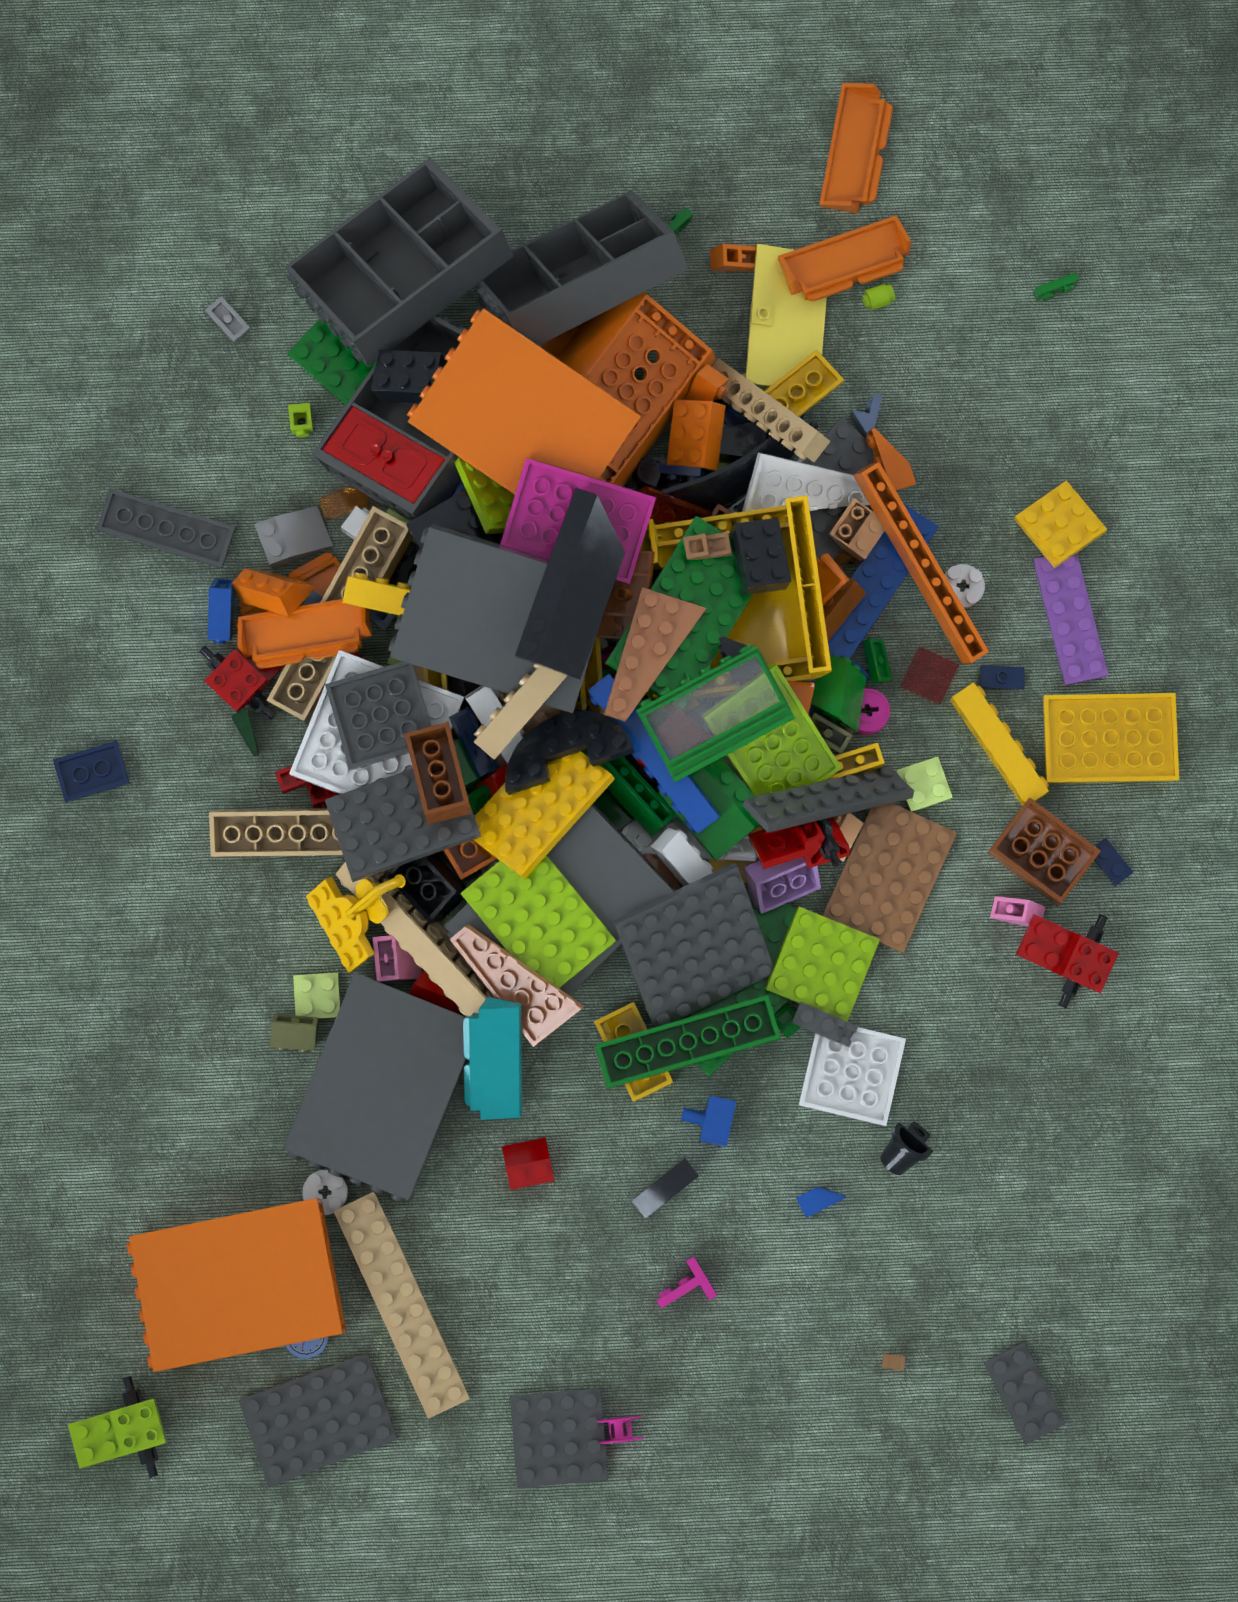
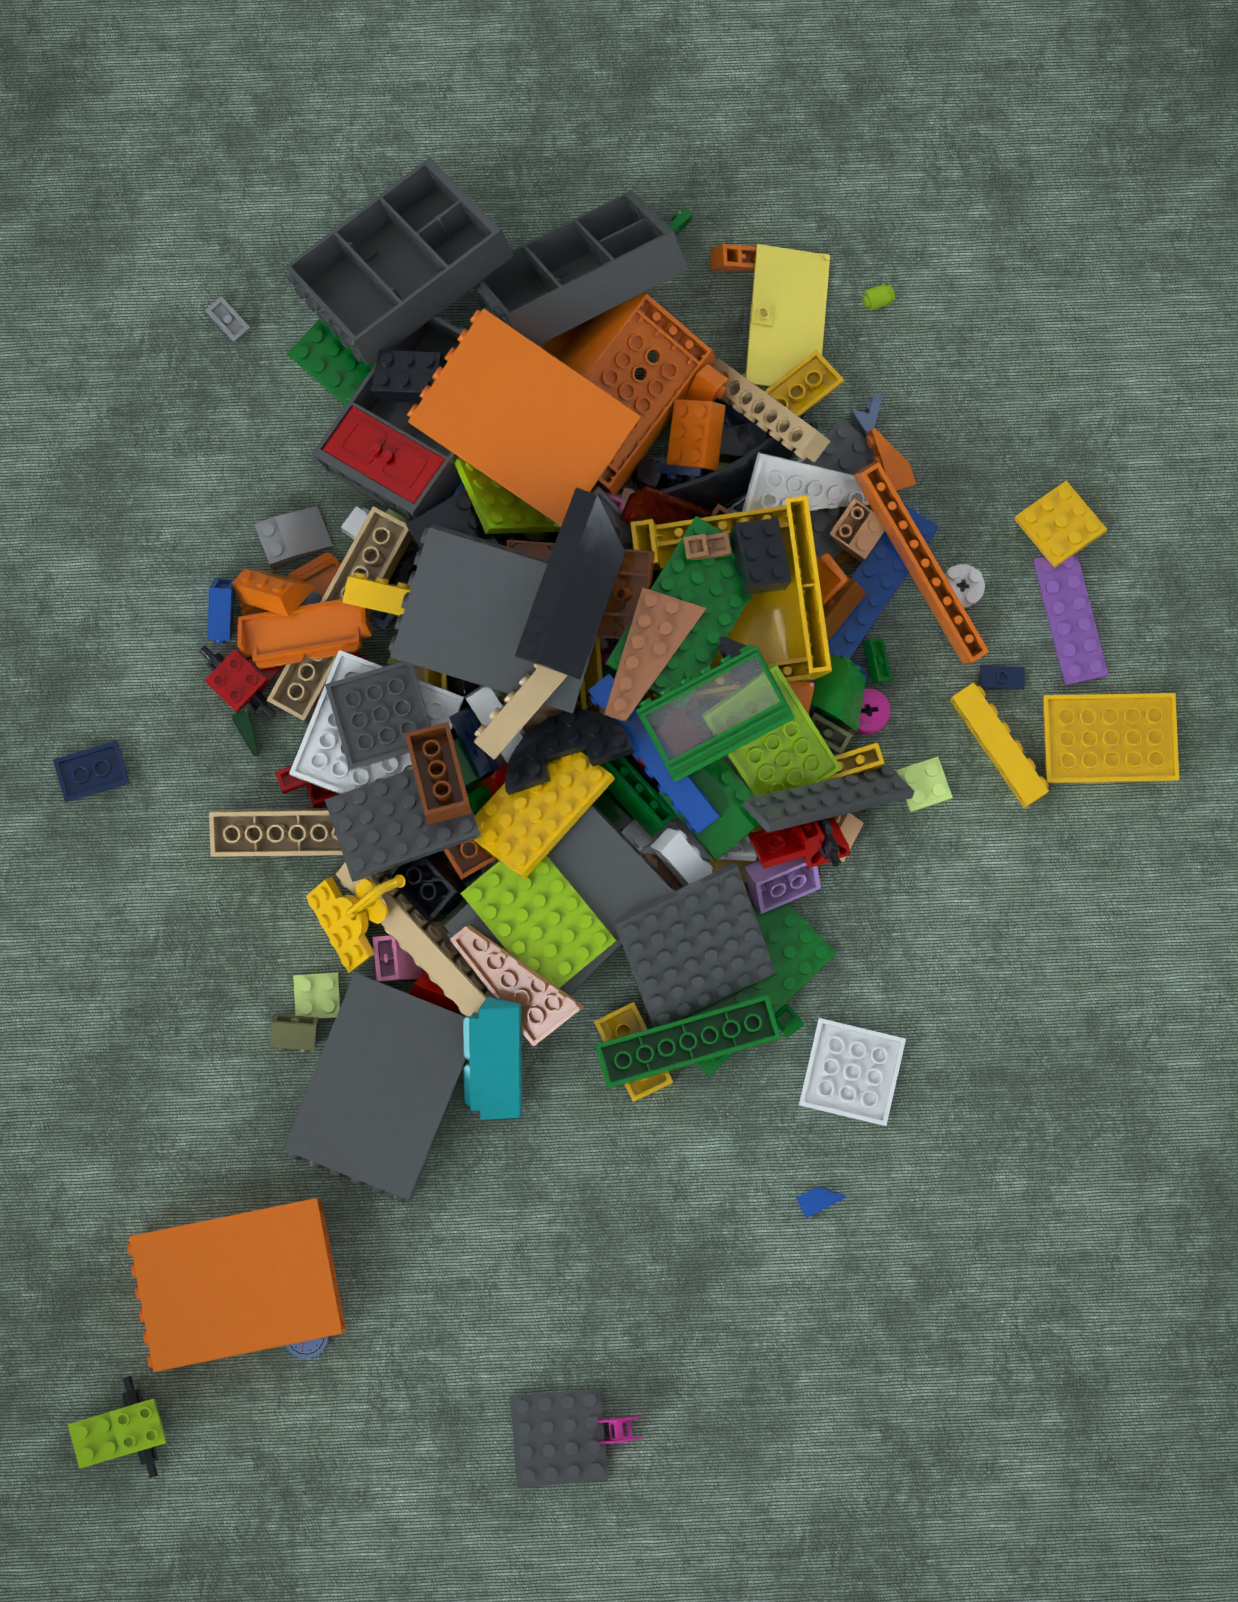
(166, 528): dark grey plate -> none
(300, 412): lime brick -> none
(318, 1419): dark grey plate -> none
(336, 1184): white plate -> none
(342, 502): clear orange slope -> none
(401, 1305): tan brick -> none
(528, 1163): red slope -> none
(543, 502): dark pink plate -> none
(665, 1188): black slope -> none
(687, 1284): dark pink bracket -> none
(714, 1120): blue brick -> none
(822, 963): lime plate -> none
(823, 1024): dark grey plate -> none
(846, 259): orange slope -> none
(855, 146): orange slope -> none
(890, 874): medium nougat plate -> none
(893, 1362): medium nougat piece -> none
(905, 1148): black container -> none
(929, 675): clear red plate -> none
(1015, 910): bright pink slope -> none
(1024, 1393): dark grey plate -> none
(1043, 852): dark orange slope -> none
(1064, 284): green plate -> none
(1069, 954): red piece -> none
(1112, 863): dark blue plate -> none

